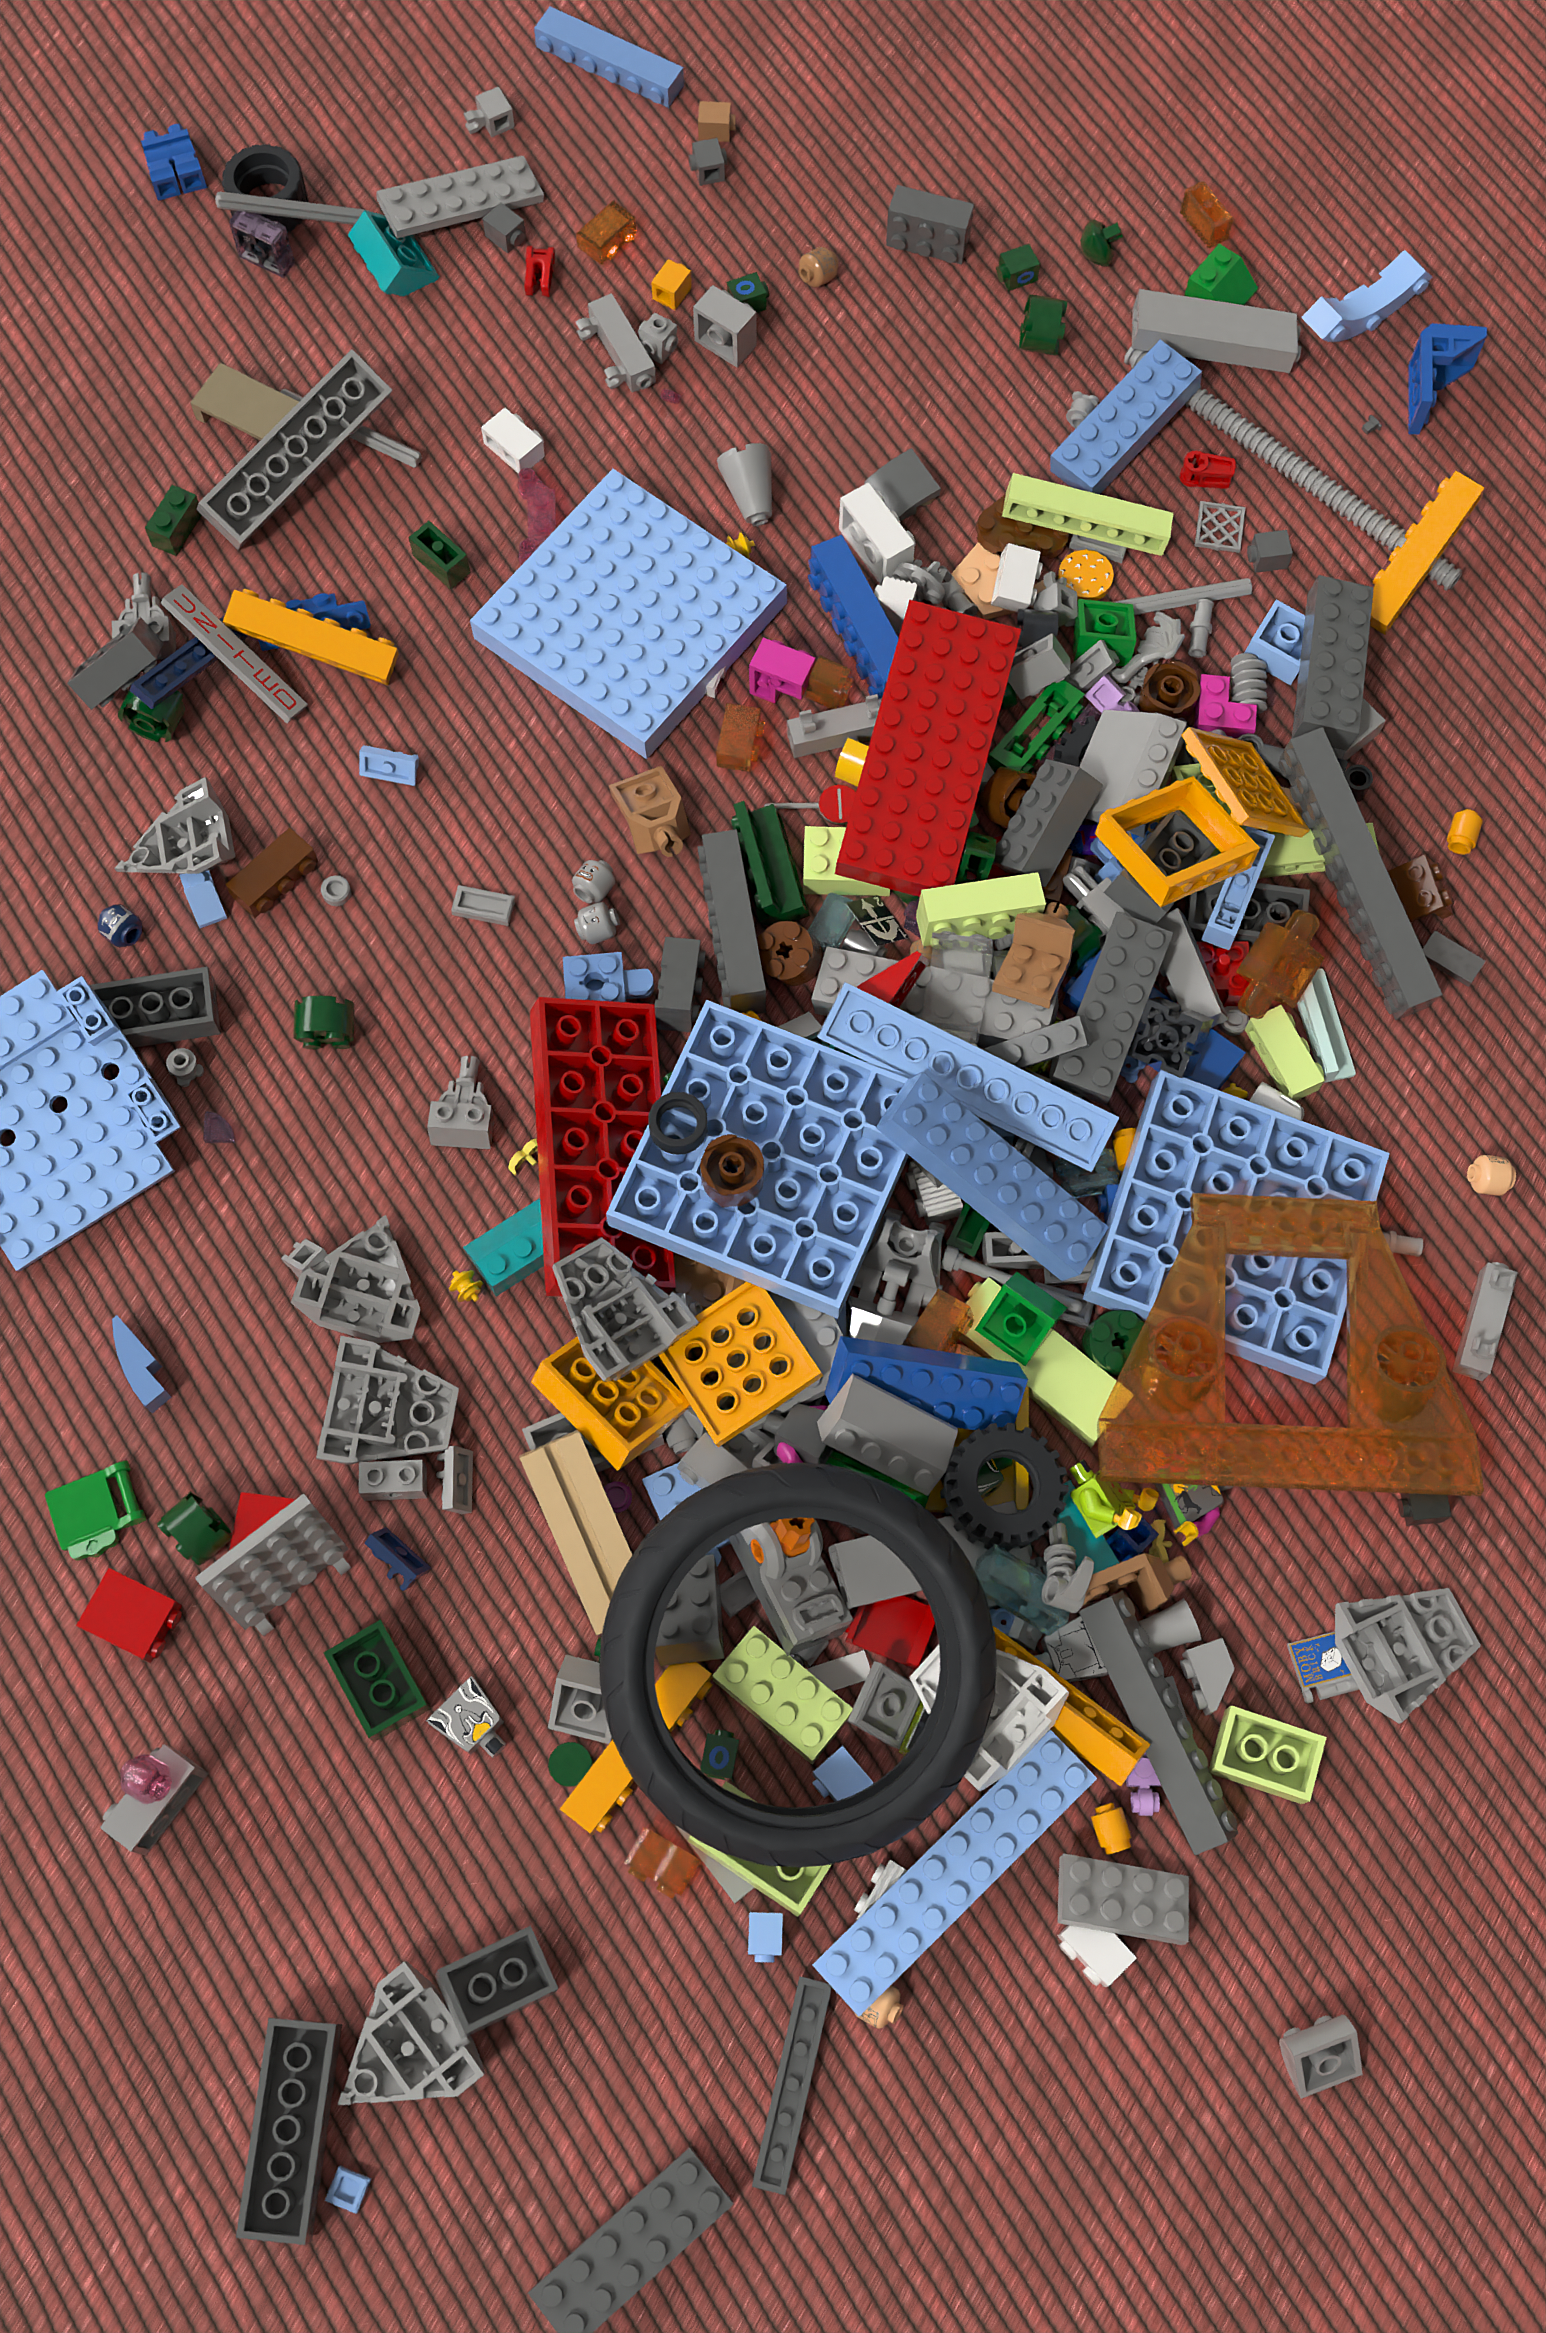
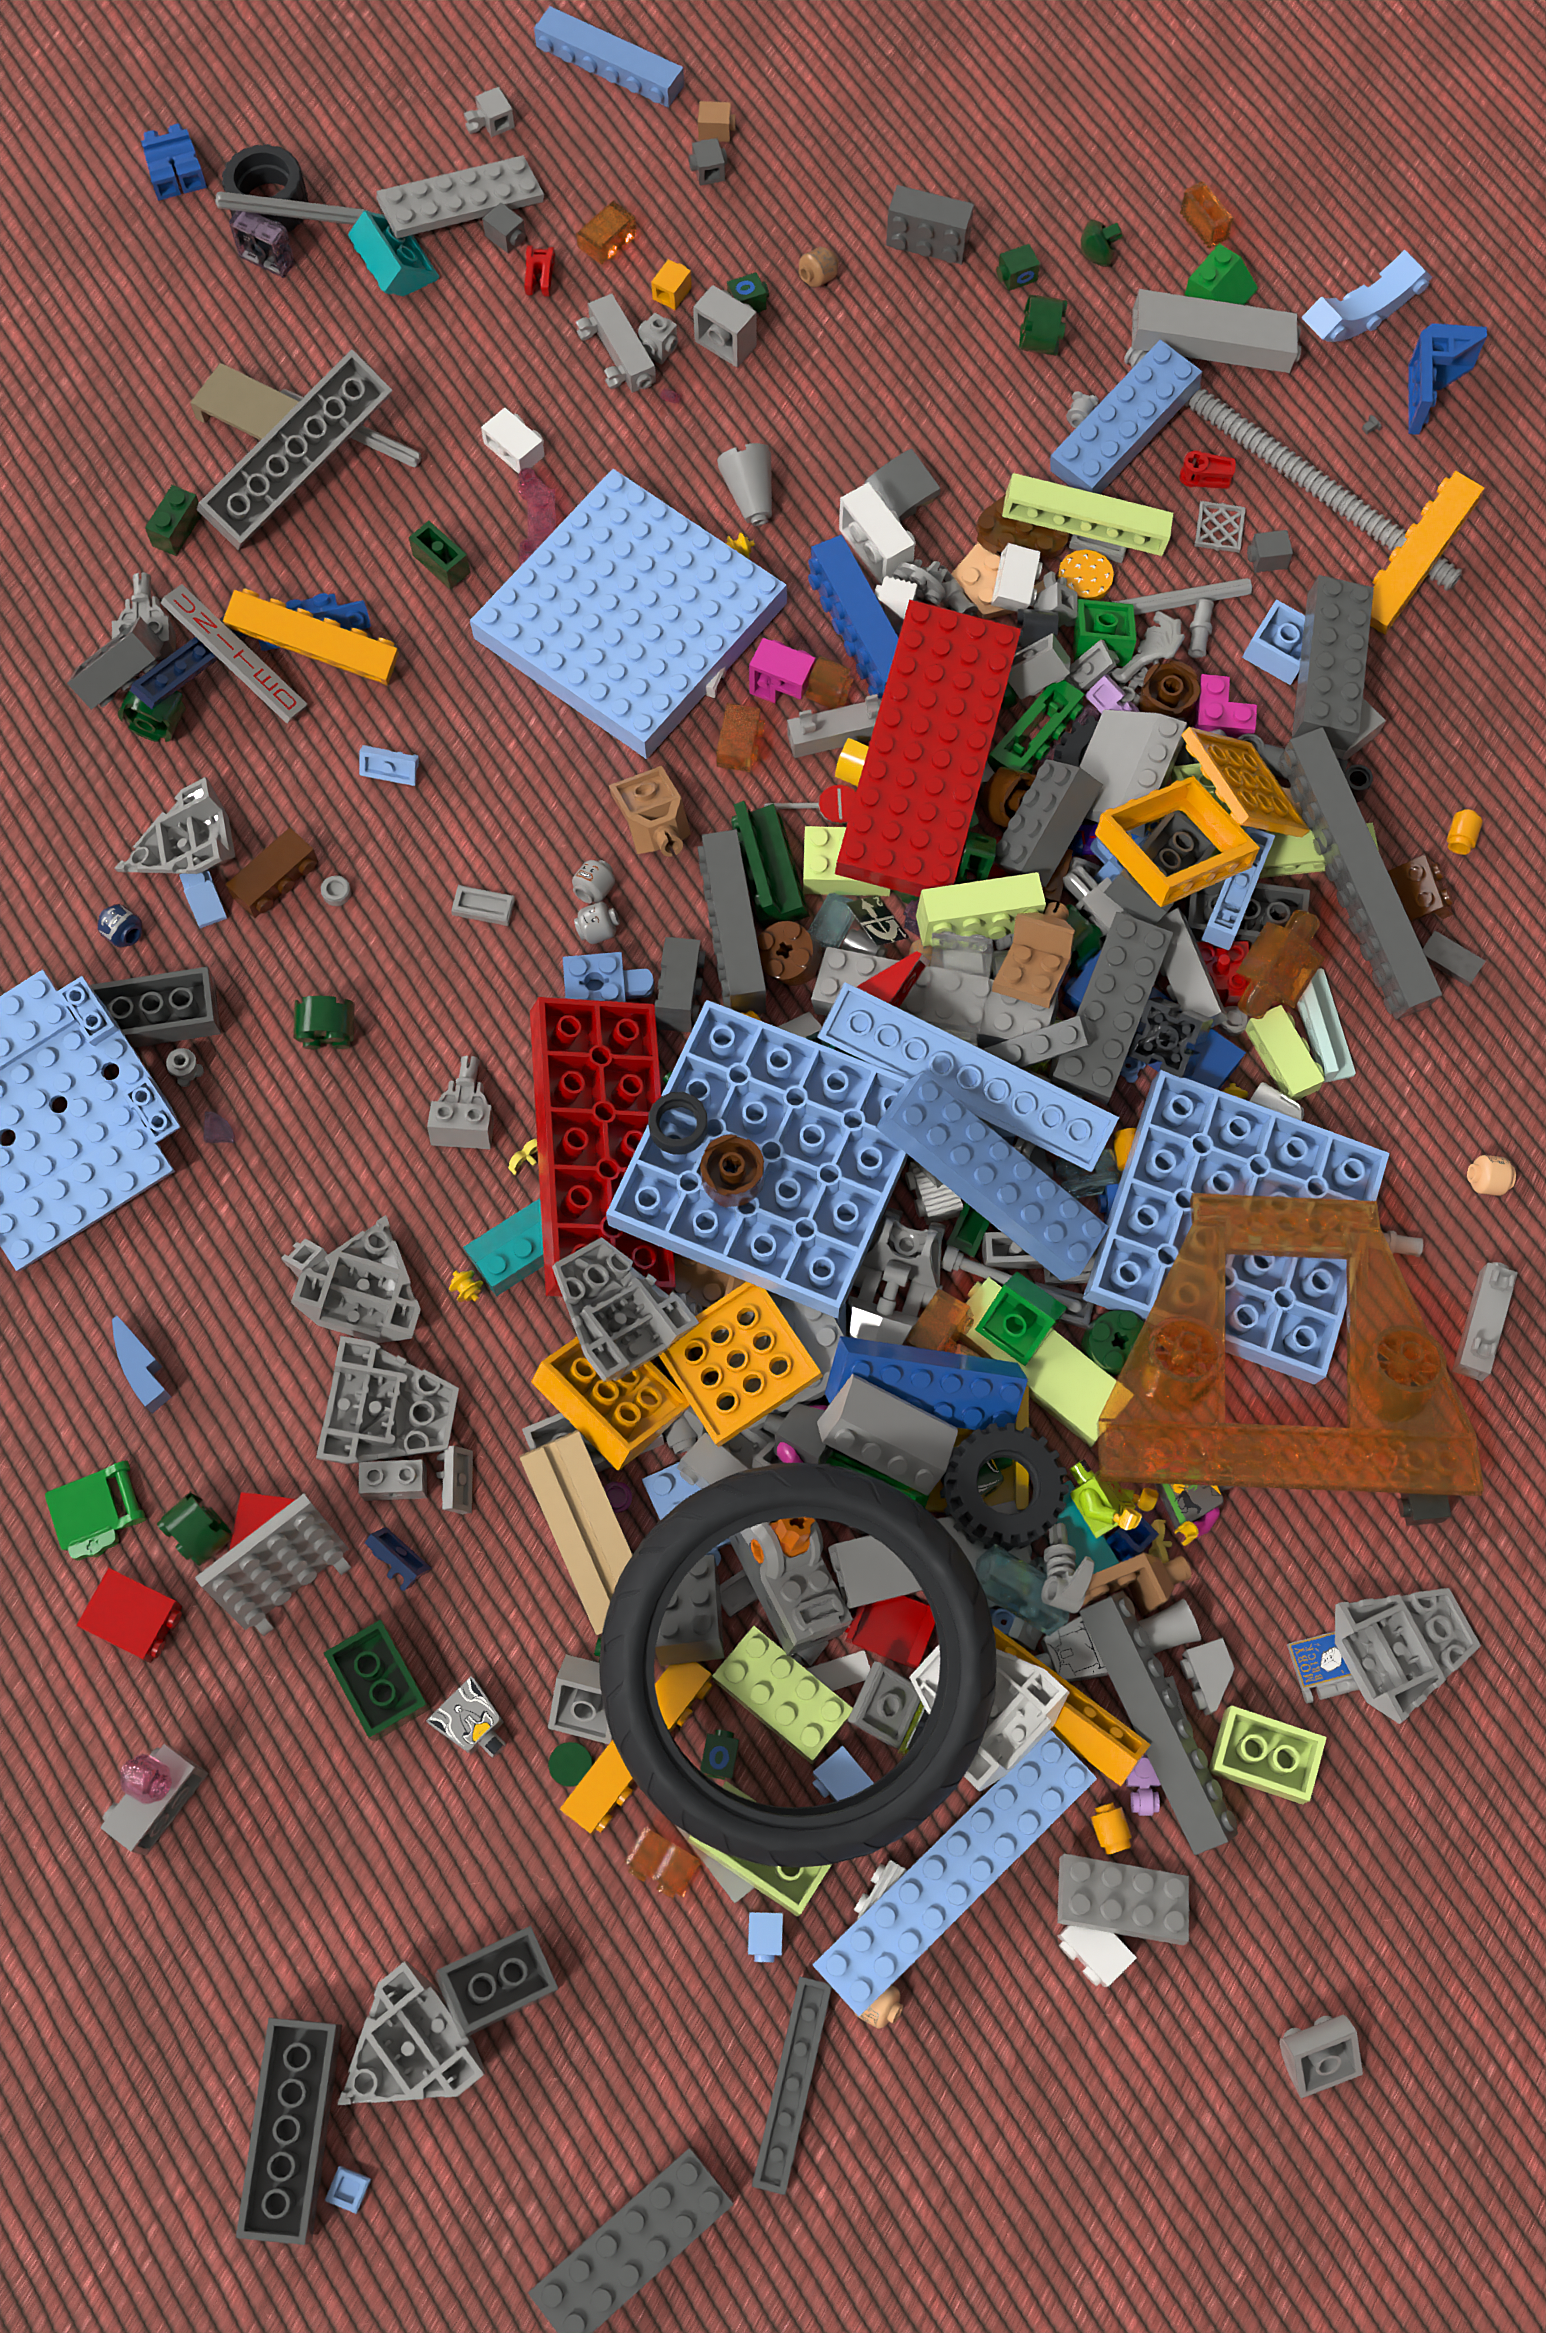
(1248, 681): light grey piece -> none

